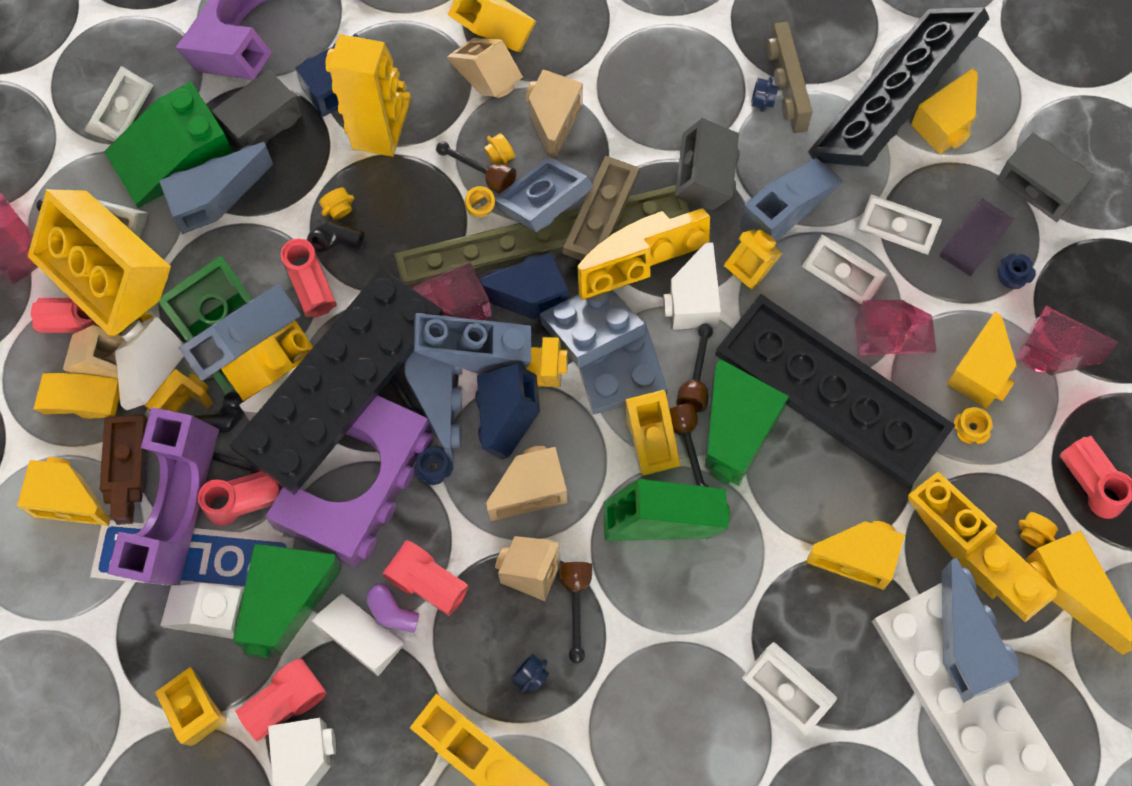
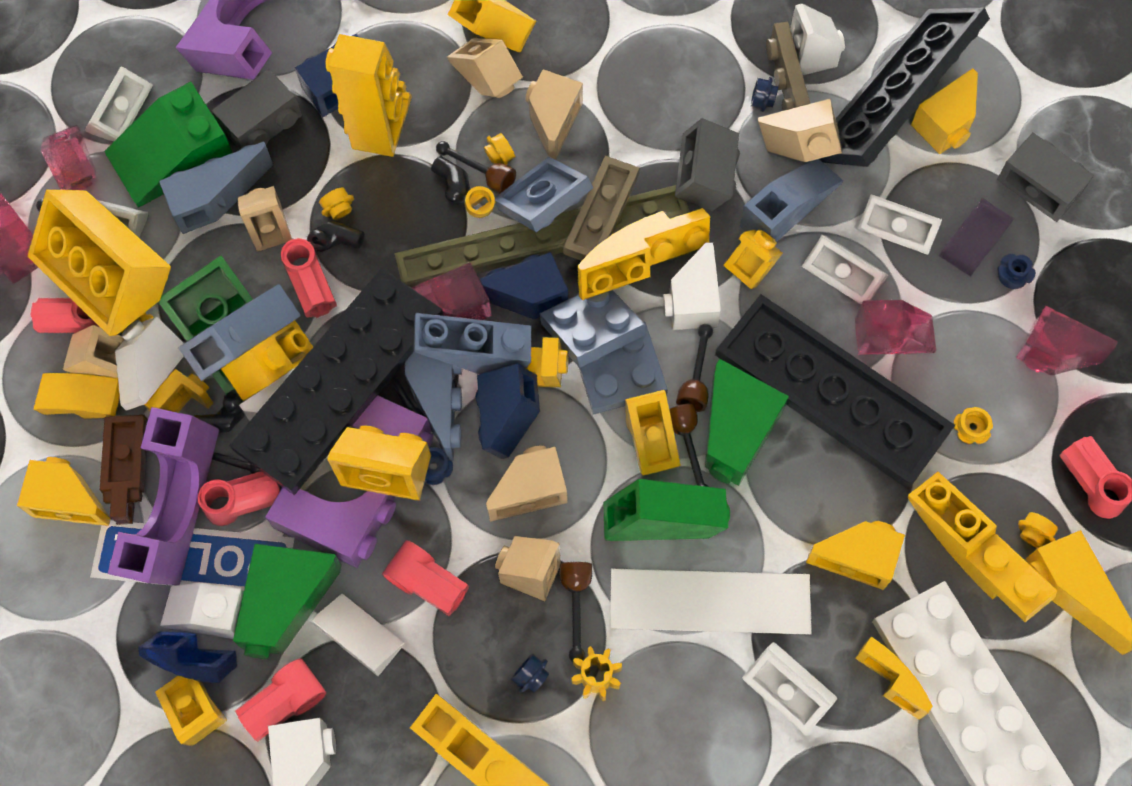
(69, 159): none -> clear pink slope
(180, 655): none -> clear blue slope
(264, 218): none -> tan slope
(381, 462): none -> yellow slope
(387, 611): medium lavender arm -> none
(456, 179): none -> black arm
(603, 664): none -> yellow gear
(710, 601): none -> white sticker
(802, 132): none -> tan slope
(815, 40): none -> white slope
(904, 687): none -> yellow slope
(971, 644): sand blue slope -> none
(986, 366): yellow slope -> none

